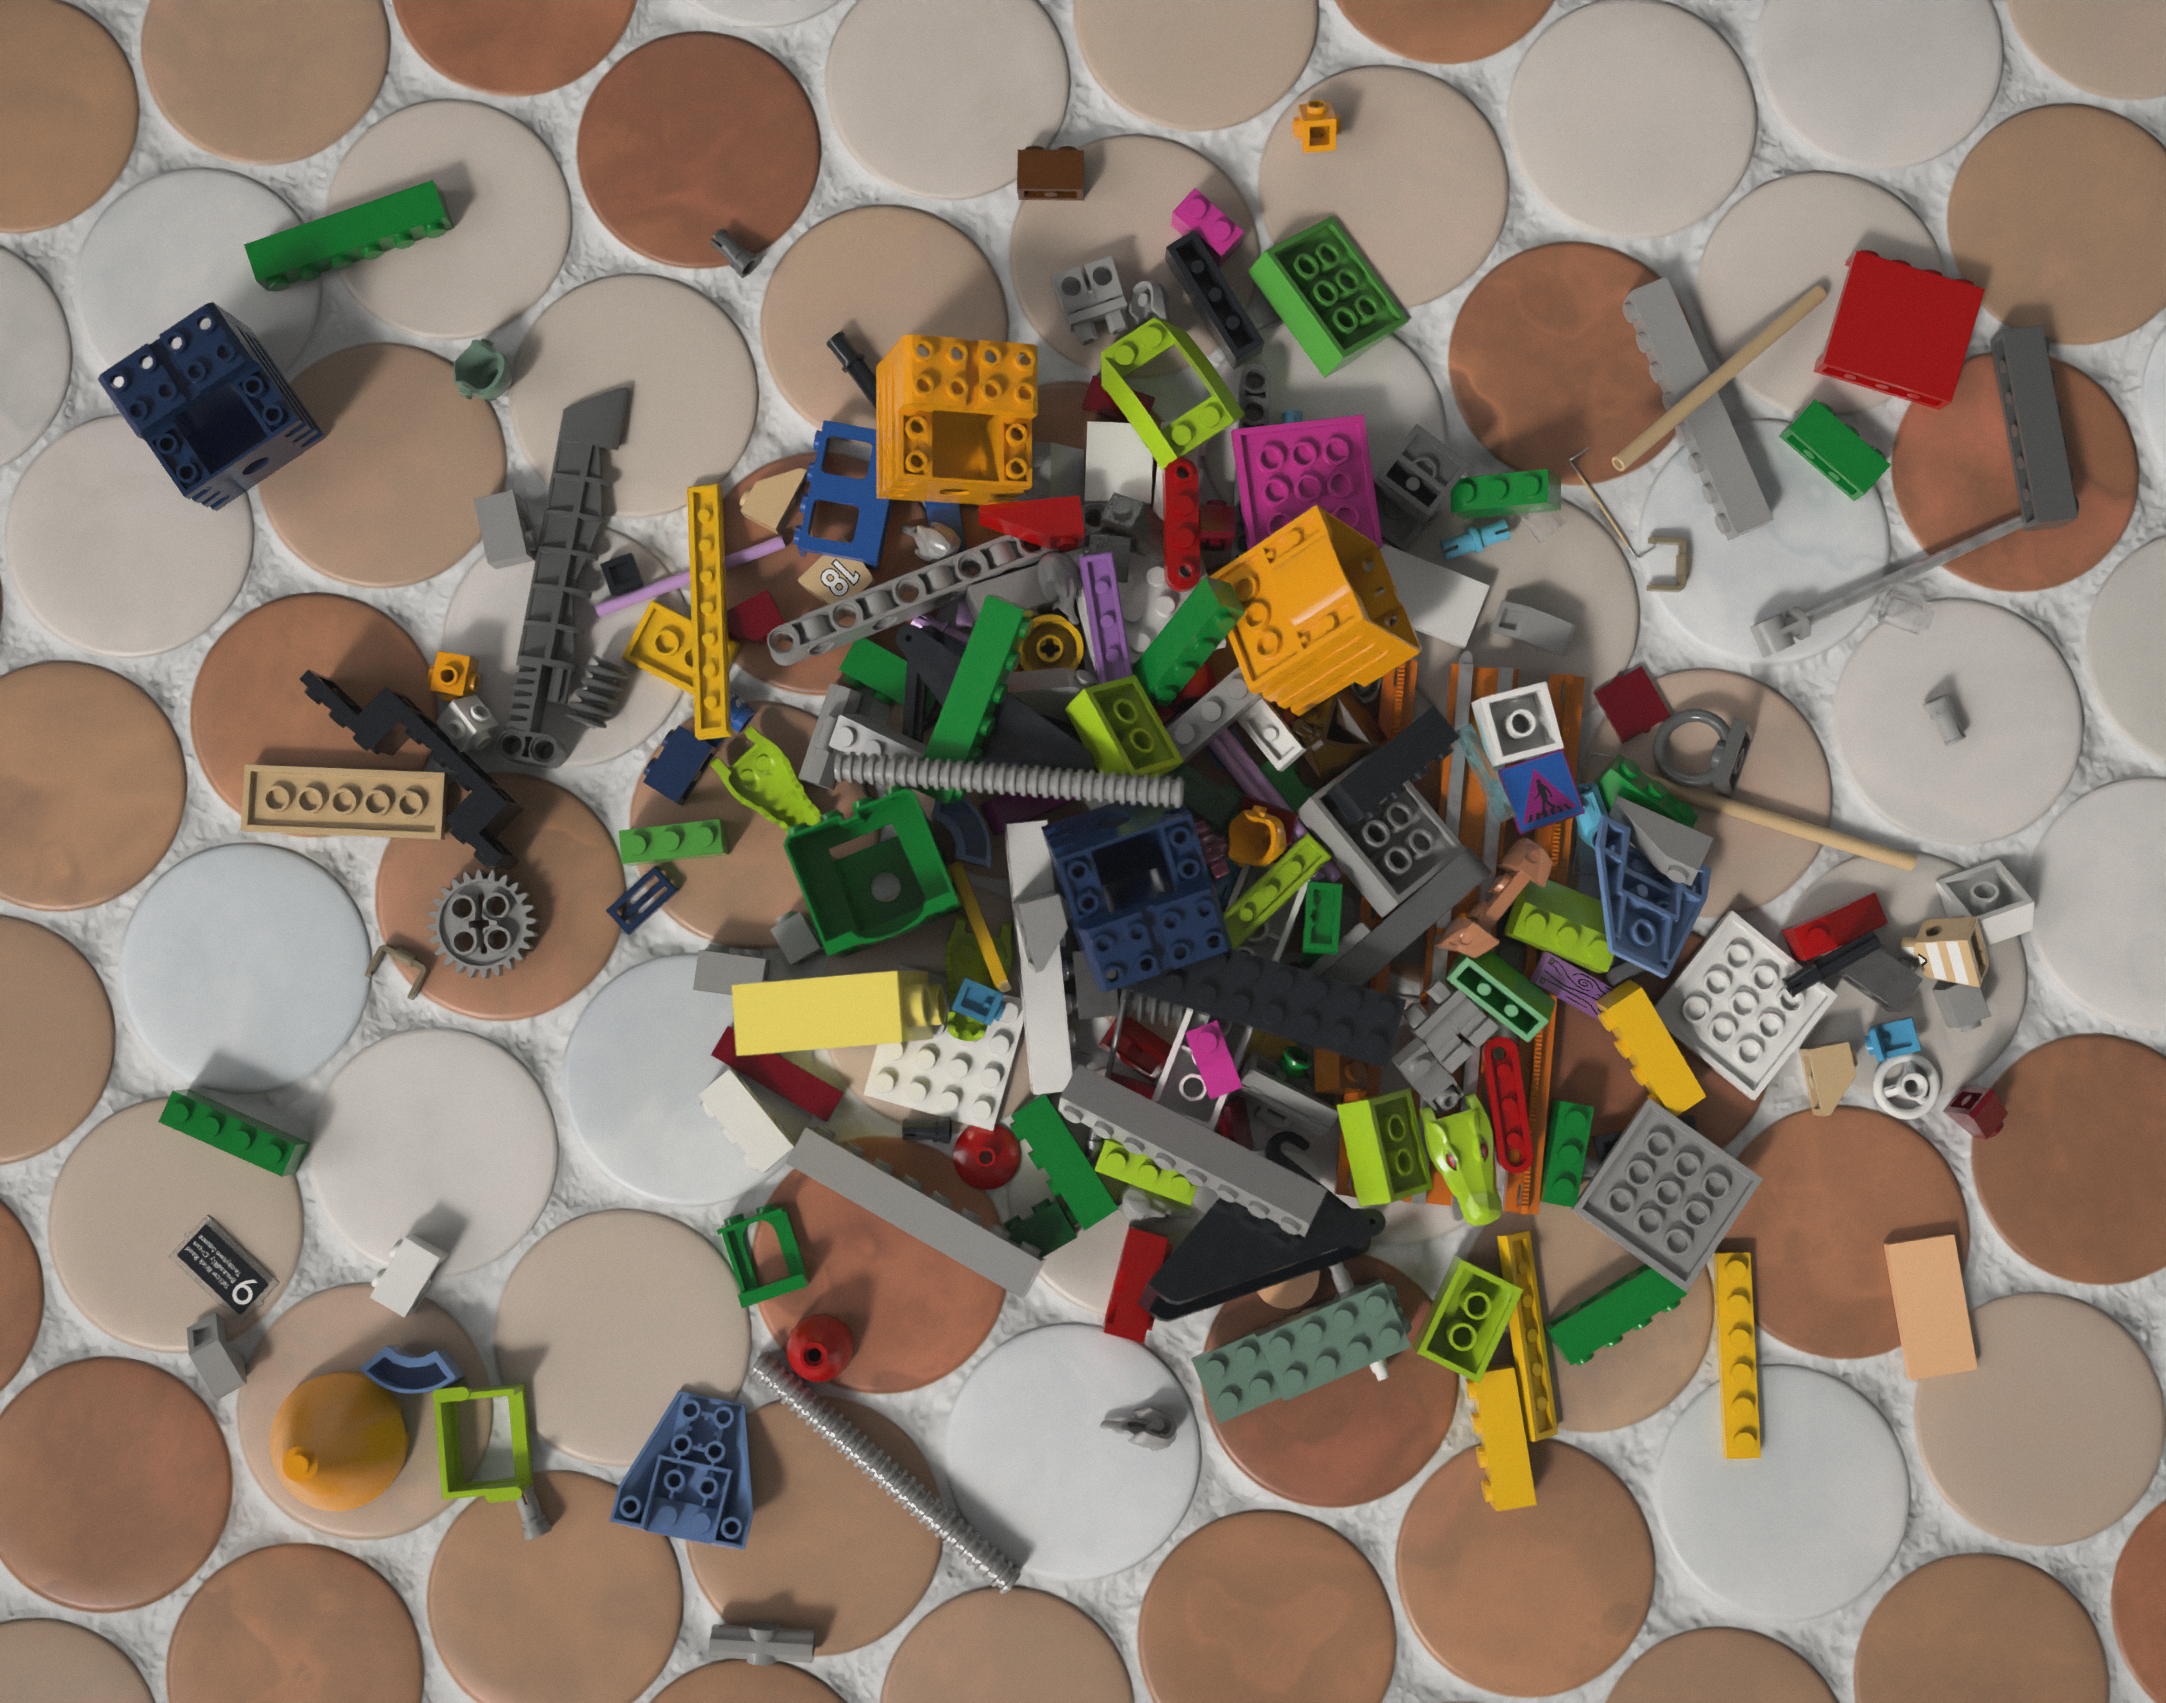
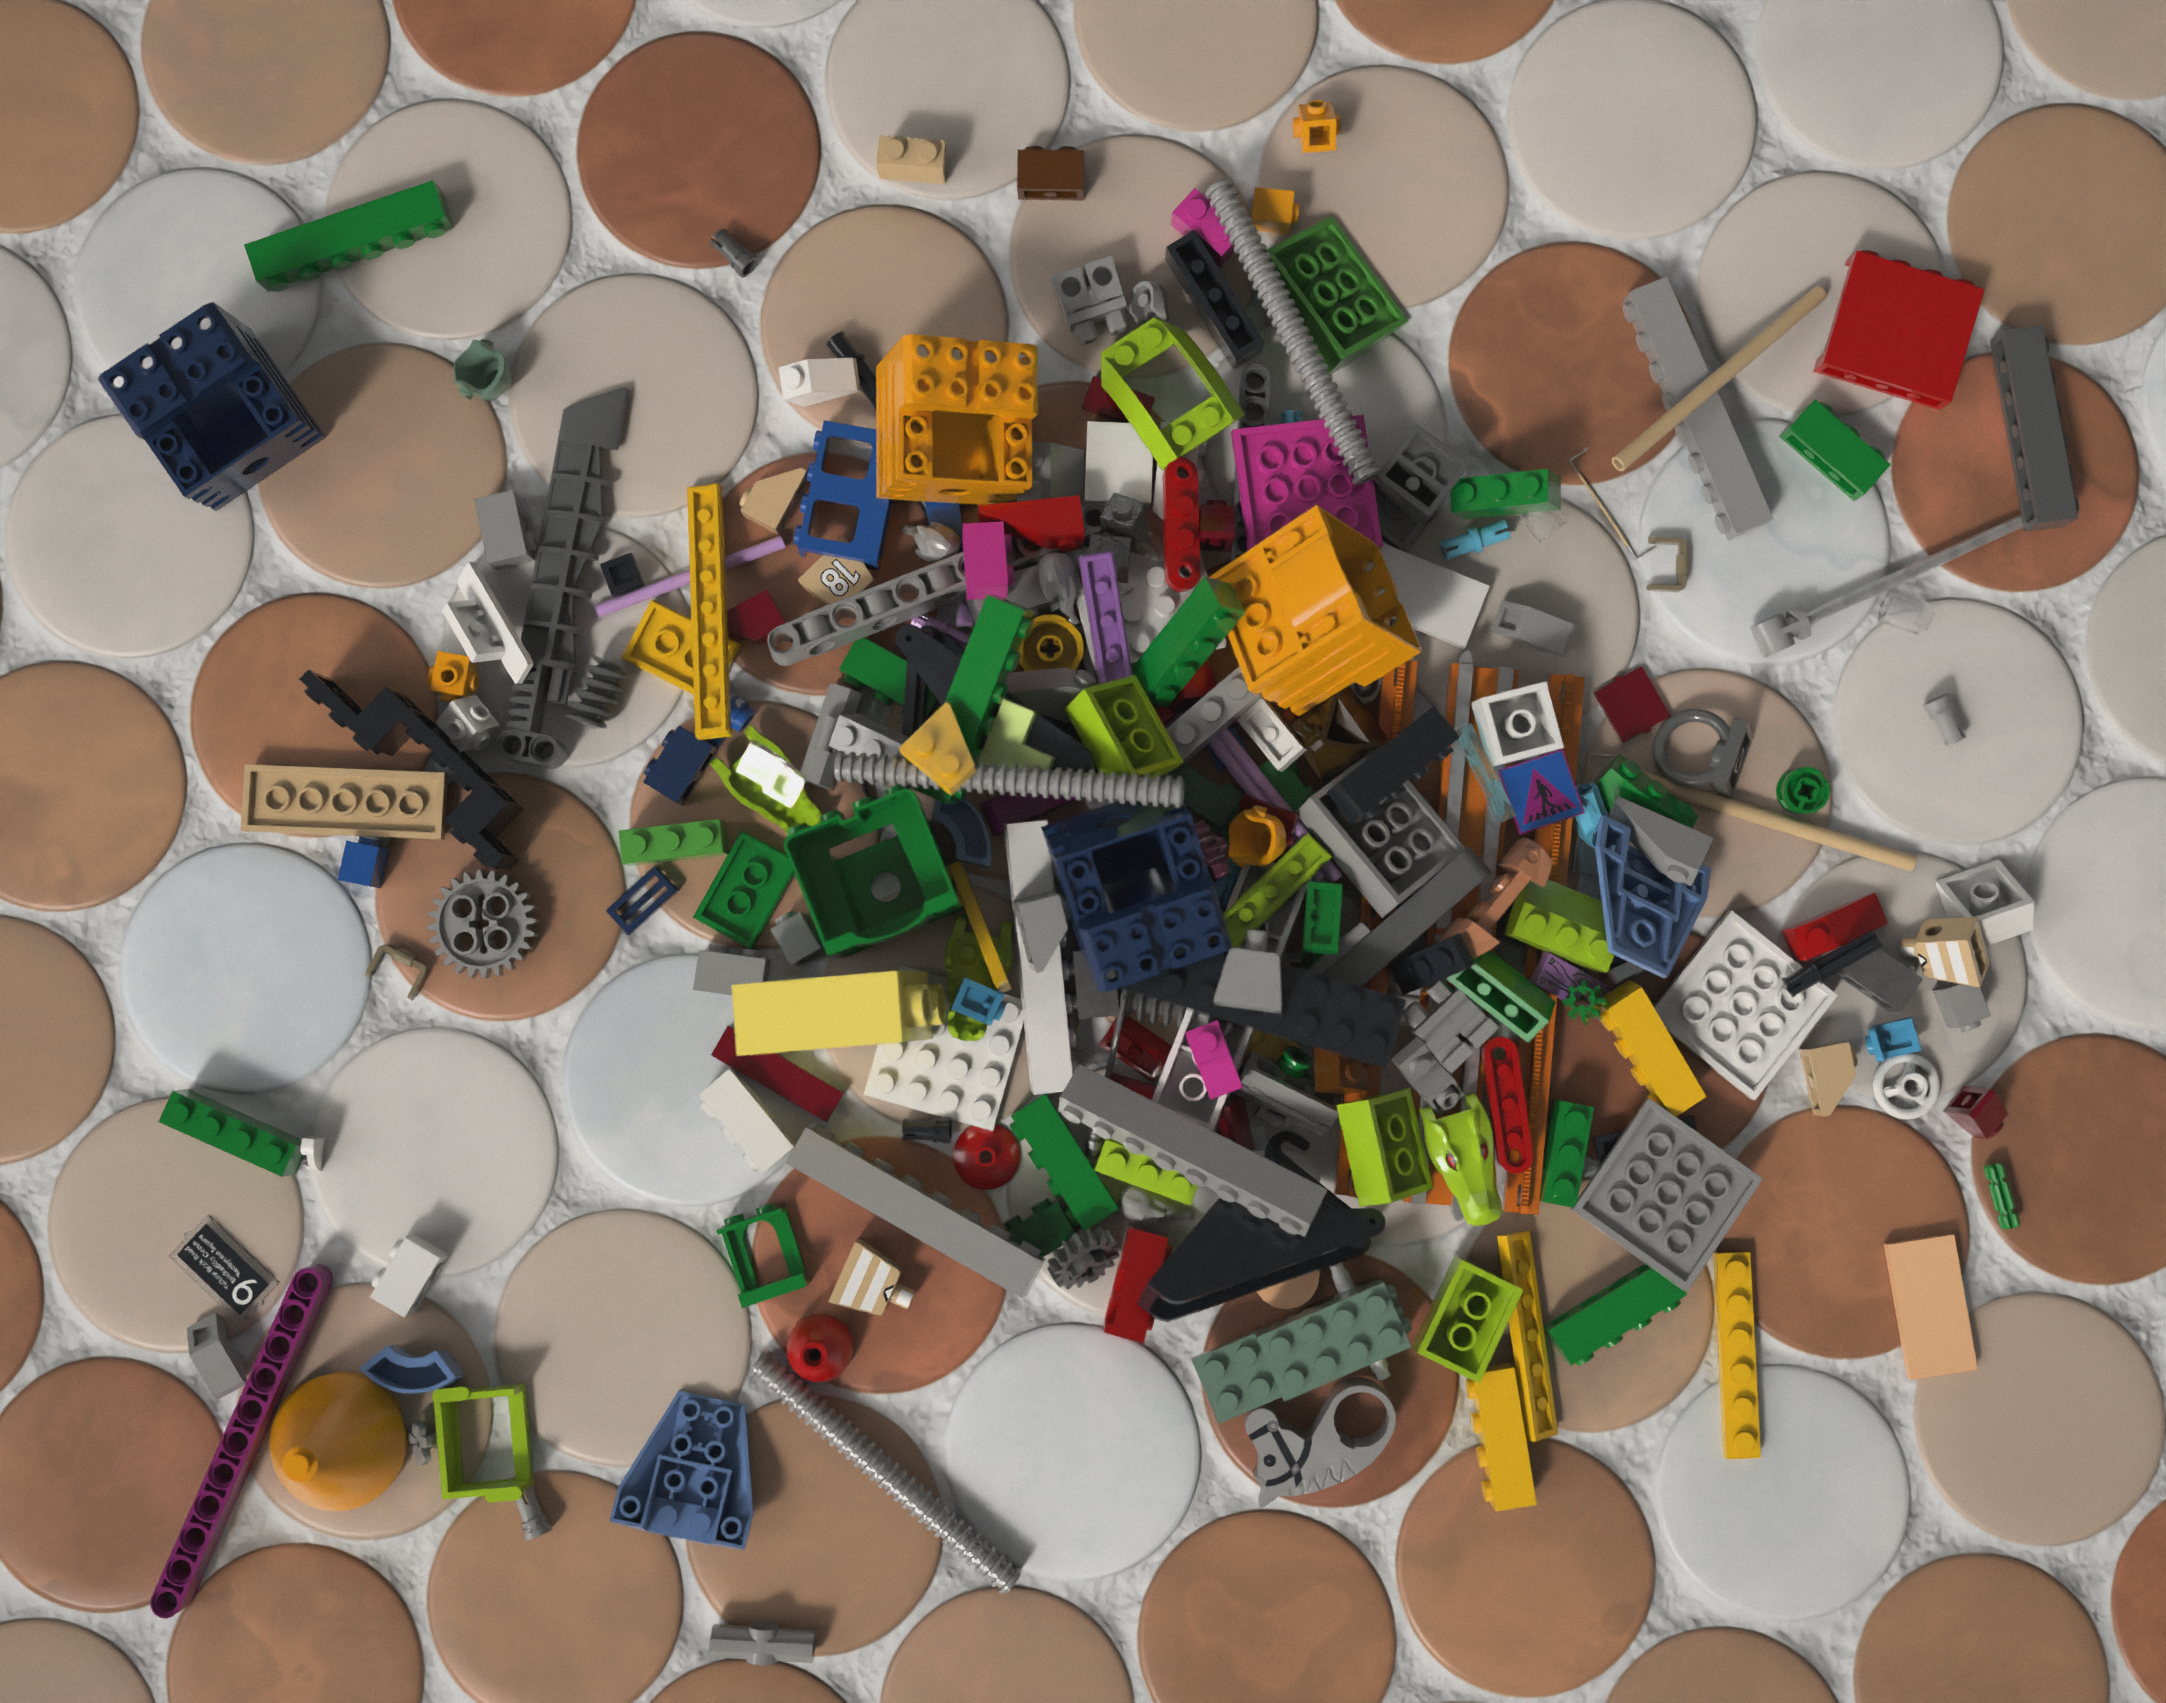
(231, 1452): none -> magenta beam
(314, 1149): none -> white tile
(363, 862): none -> blue brick
(422, 1442): none -> light grey plant
(485, 627): none -> white bracket
(746, 890): none -> green tile
(773, 772): none -> clear slope
(819, 380): none -> white slope
(870, 1281): none -> torso
(912, 159): none -> tan brick
(940, 751): none -> yellow wing
(985, 560): none -> dark pink brick
(1009, 736): none -> yellowish green tile
(1083, 1258): none -> dark grey gear
(1153, 1429): light grey piece -> none
(1251, 977): none -> light grey torso
(1273, 210): none -> light orange brick
(1293, 332): none -> light grey piece
(1312, 1460): none -> light grey animal
(1431, 964): none -> black plate
(1588, 994): none -> green gear
(1802, 790): none -> green wheel
(2002, 1195): none -> green axle

